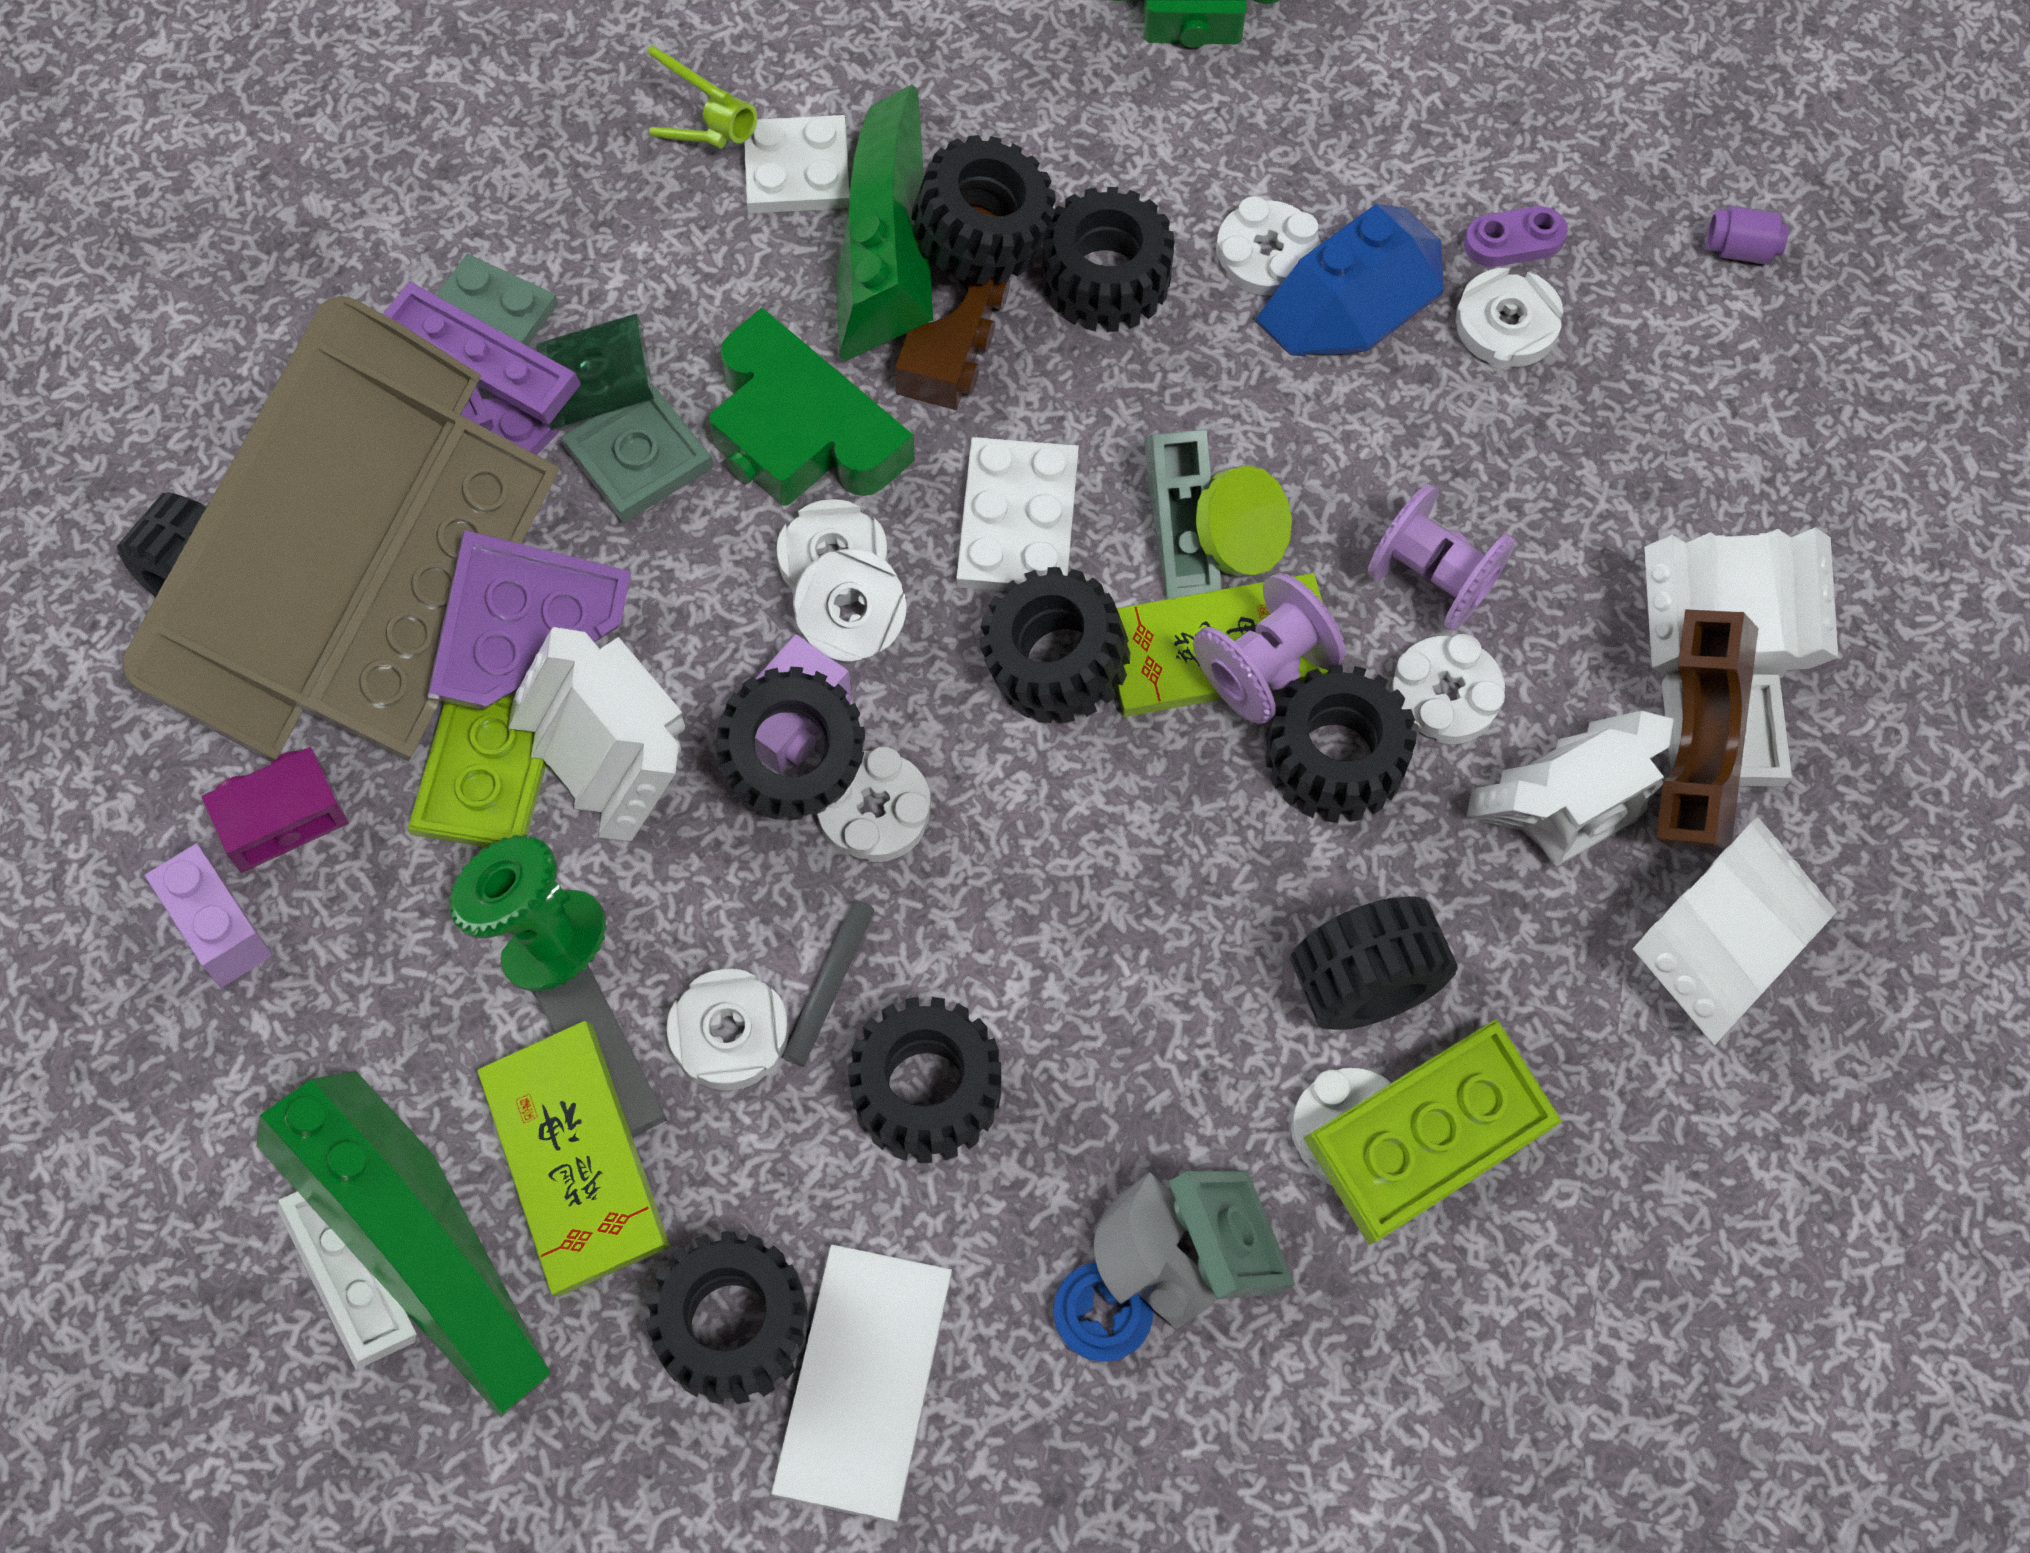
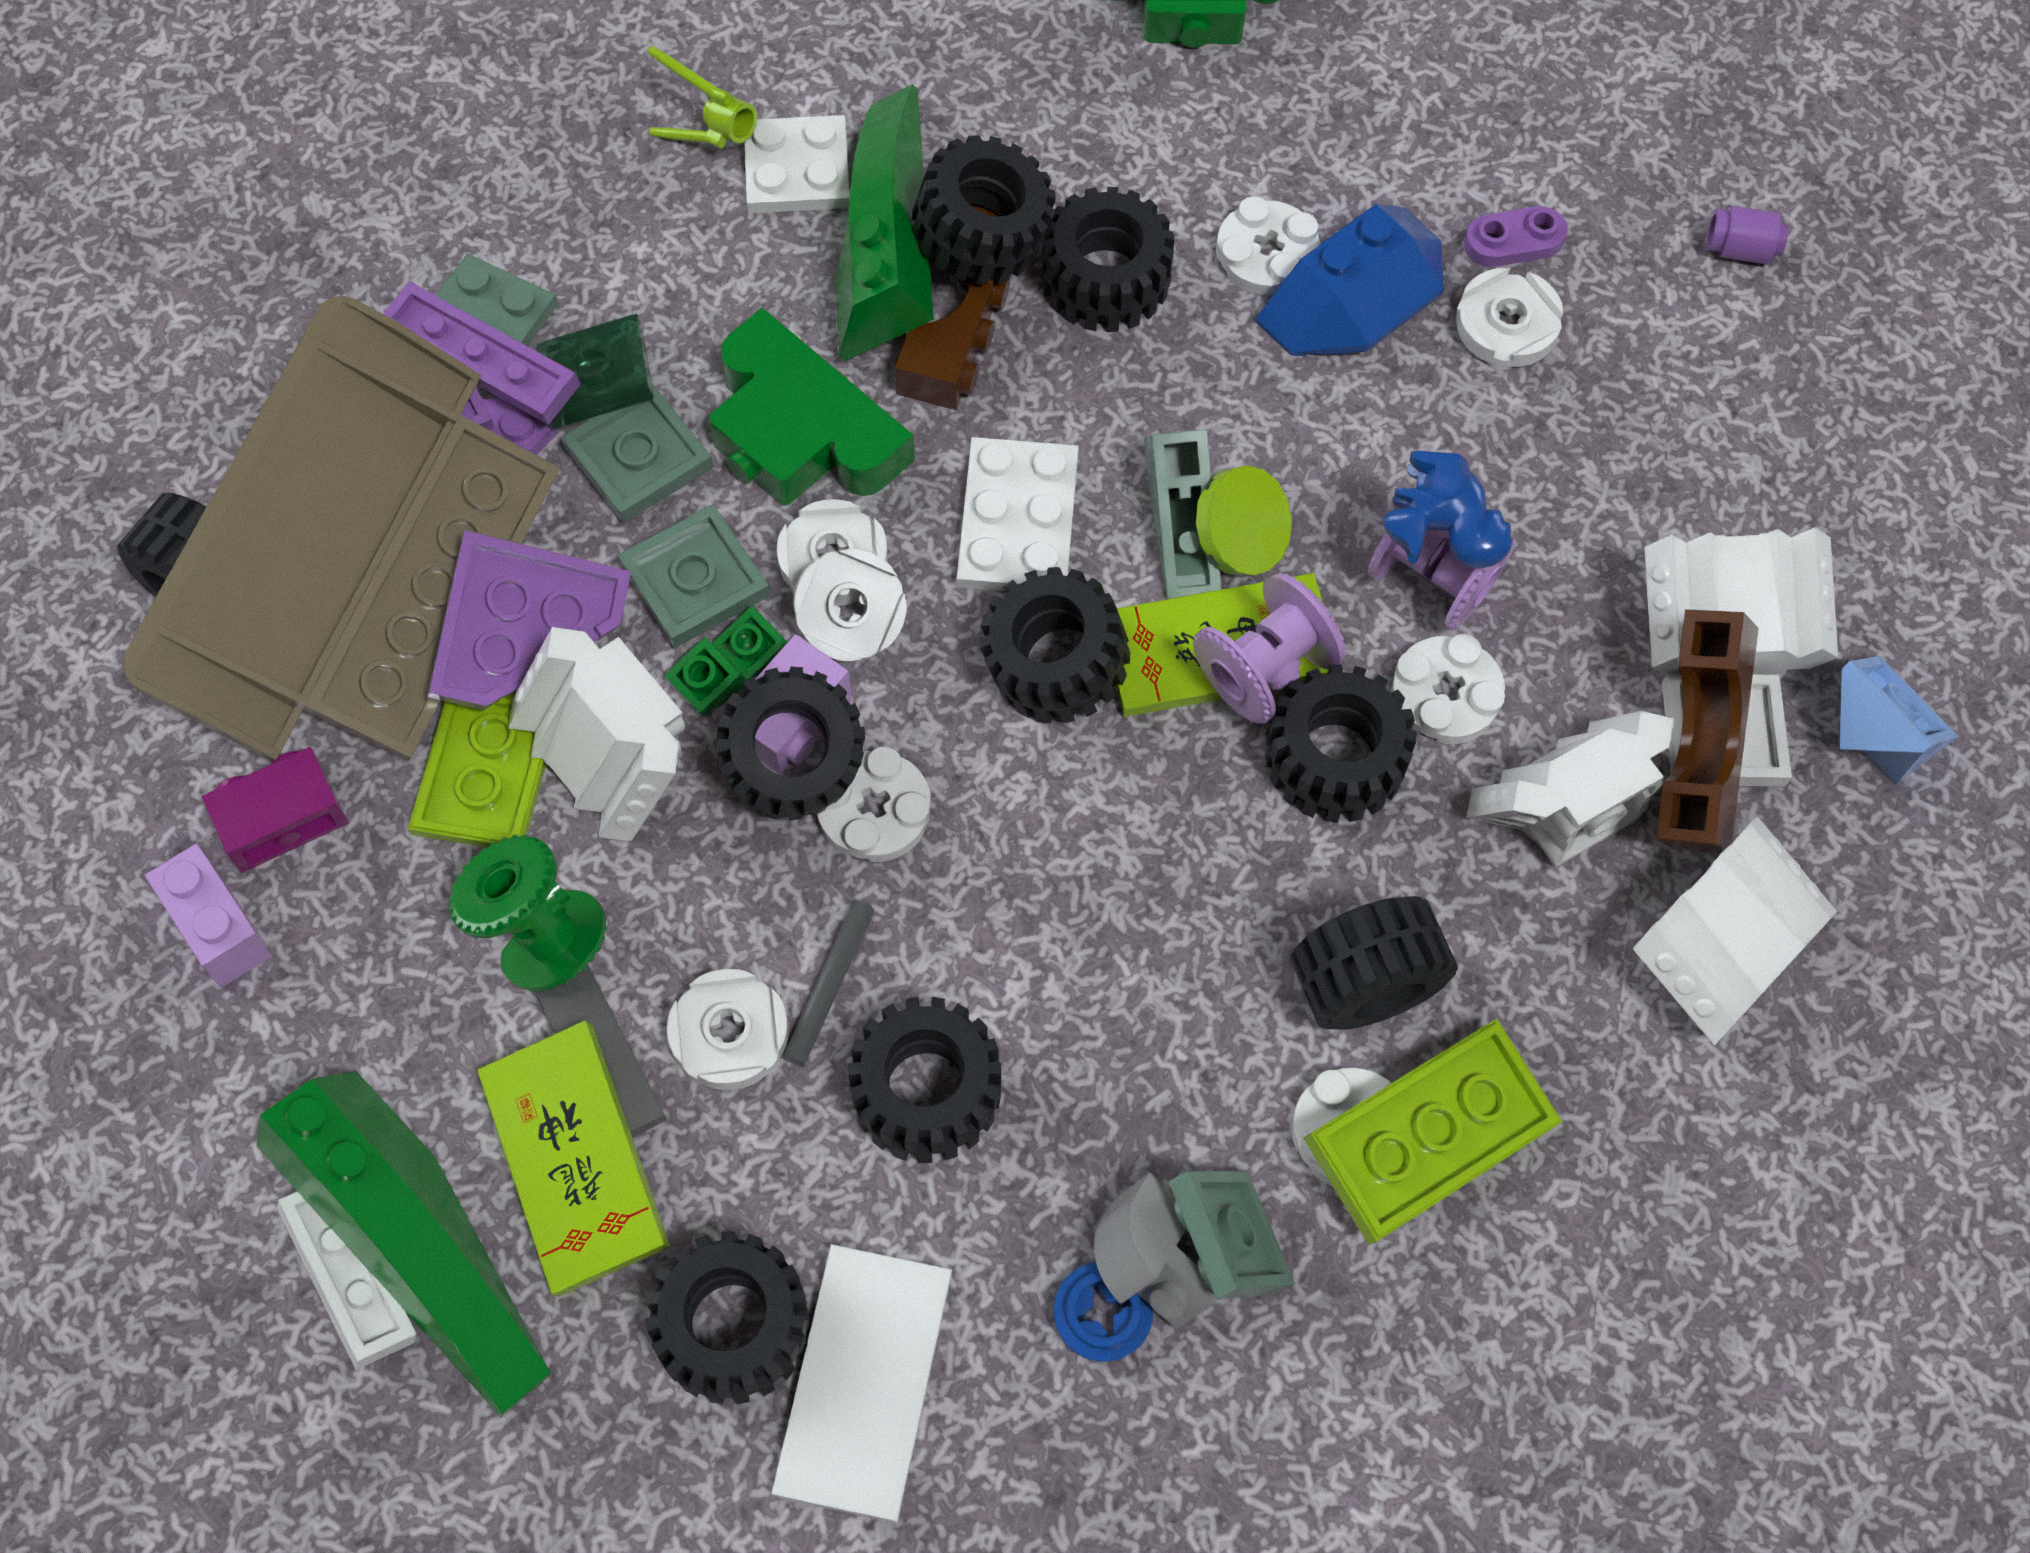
(694, 575): none -> sand green plate
(718, 669): none -> green slope
(1451, 501): none -> blue animal
(1888, 719): none -> light blue slope

